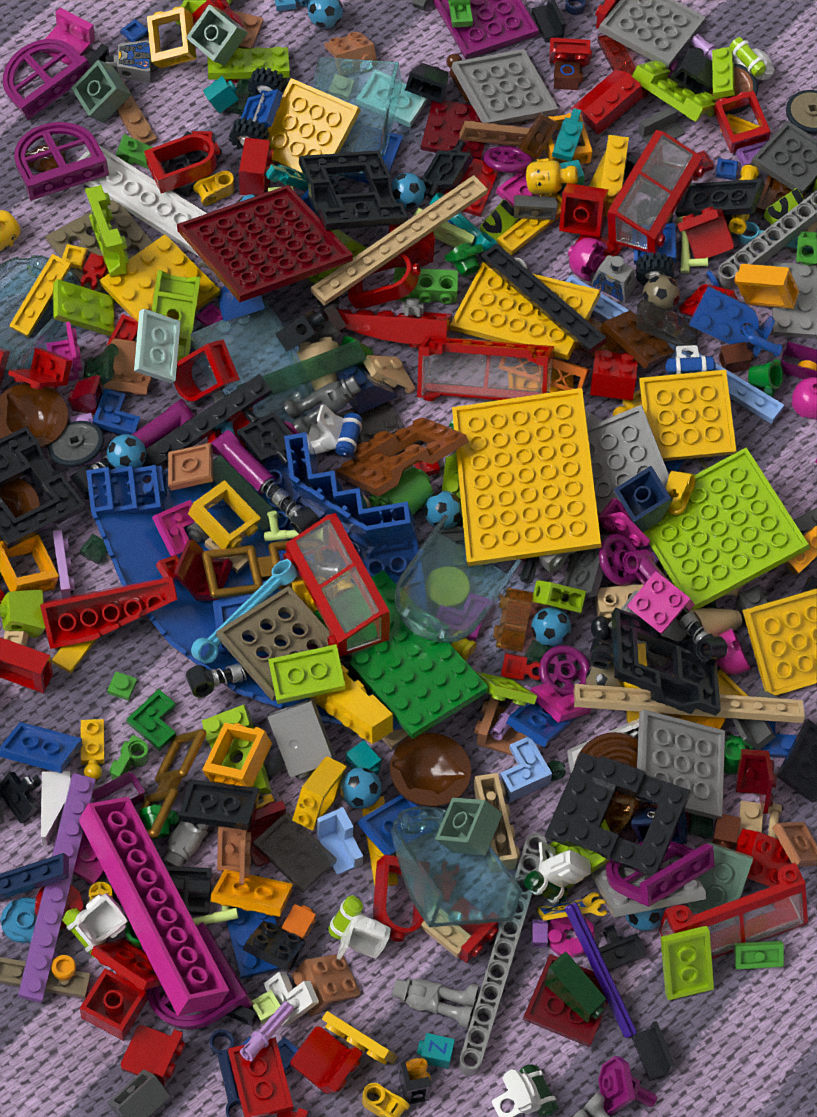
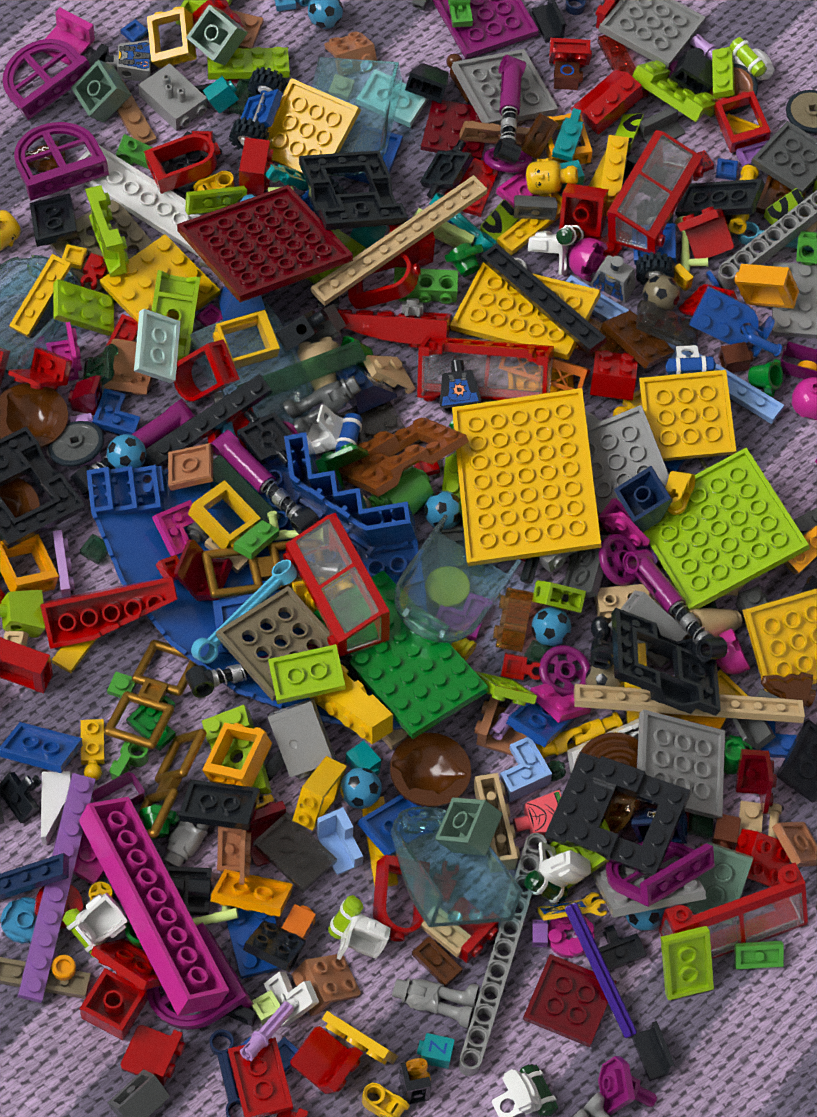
(53, 220): none -> black plate
(150, 695): none -> pearl gold bar
(174, 97): none -> light grey piece
(213, 199): none -> lime plate
(256, 539): none -> bright green plate
(265, 329): none -> yellow window
(333, 461): none -> green bracket
(368, 235): none -> teal brick
(408, 190): dark azure piece -> none
(437, 961): none -> reddish brown plate
(458, 387): none -> torso
(510, 97): none -> piece
(538, 814): none -> coral torso
(557, 243): none -> white piece
(575, 988): dark green slope -> none
(580, 735): none -> yellow piece
(629, 127): none -> lime slope
(659, 602): dark pink bracket -> none
(683, 277): none -> yellow tile
(791, 687): none -> reddish brown rock

